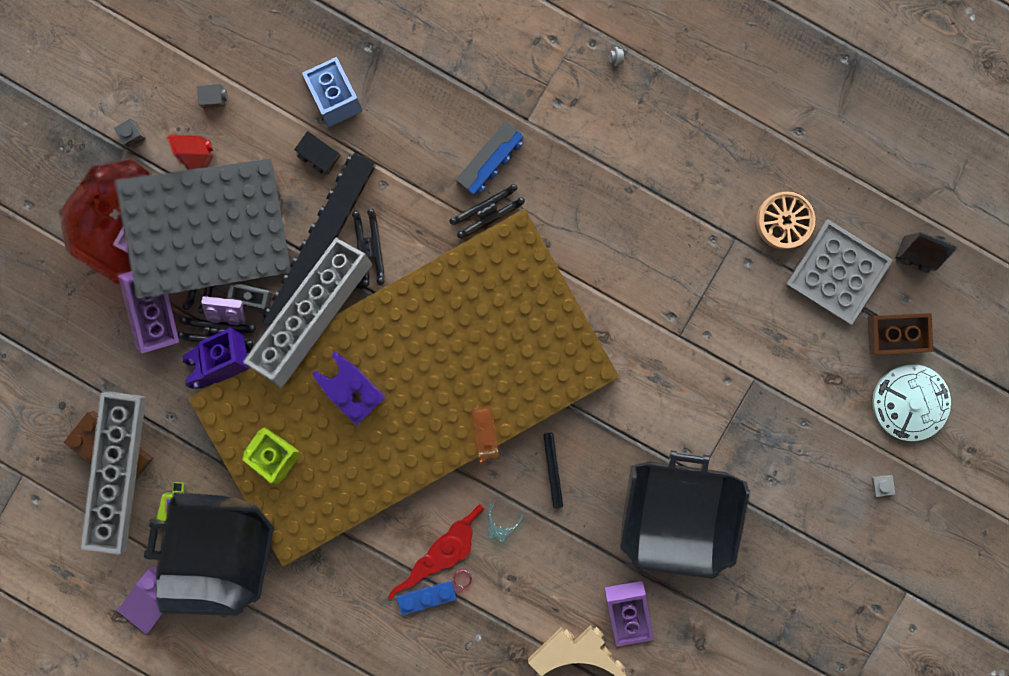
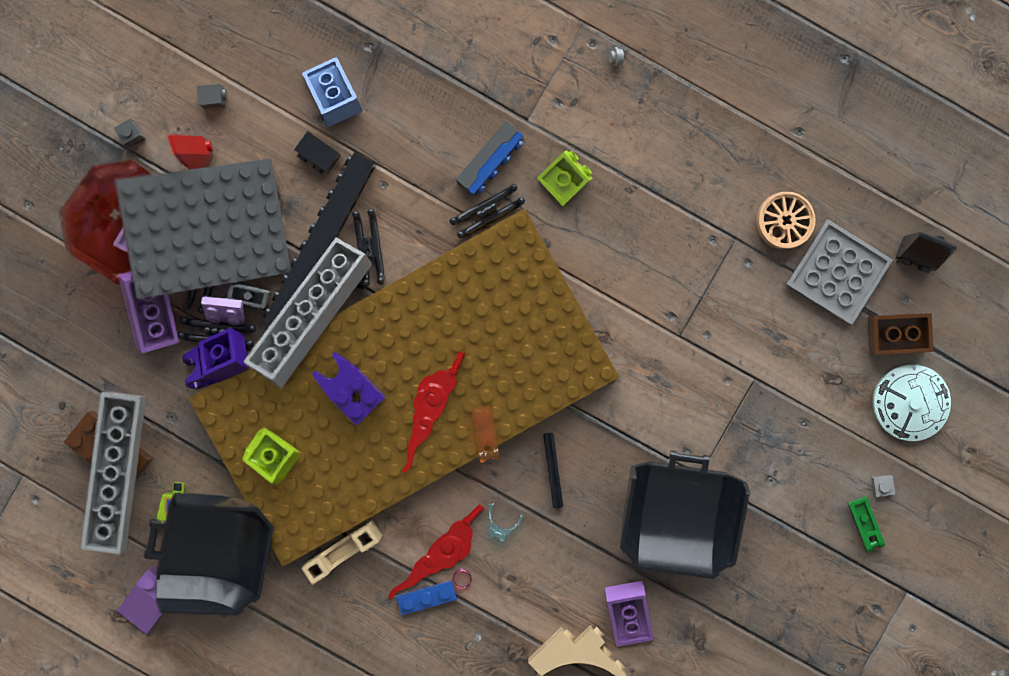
(357, 541): none -> tan arch
(430, 403): none -> red piece
(565, 177): none -> lime plate
(866, 523): none -> green plate

